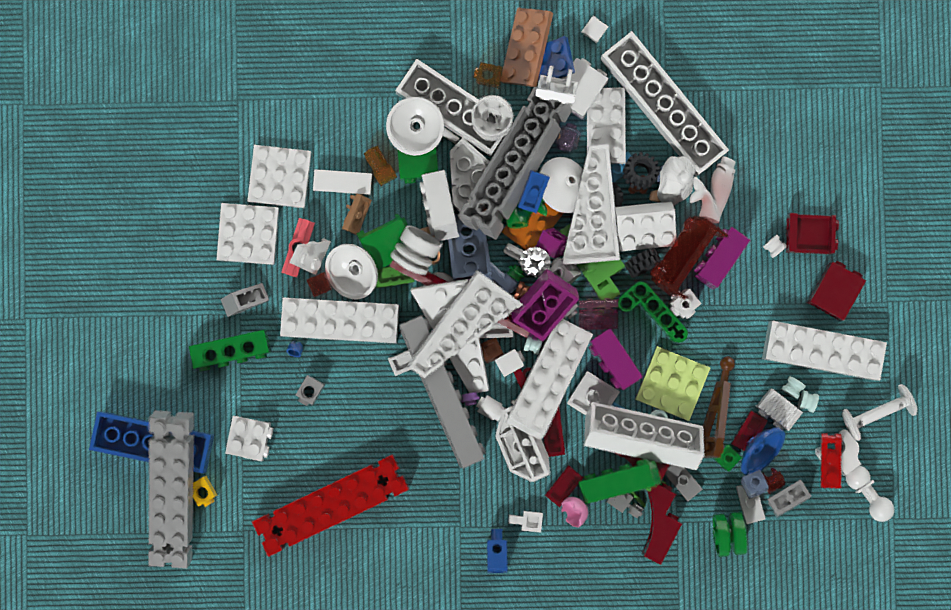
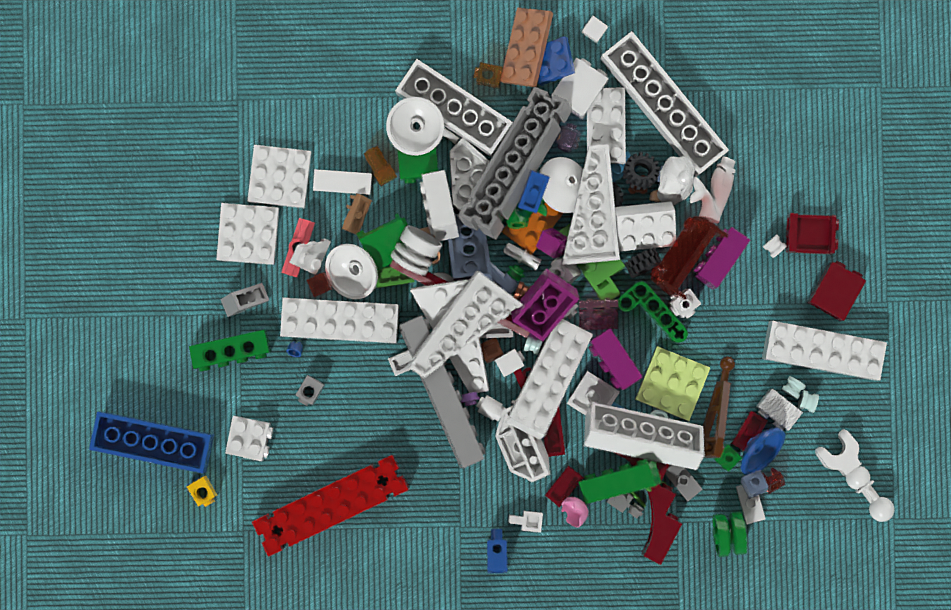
(171, 489): light grey brick -> none
(497, 108): white wheel -> none
(536, 254): white gear -> none
(557, 88): white plate -> none
(789, 498): light grey hinge -> none
(830, 461): red plate -> none
(906, 400): white hose -> none

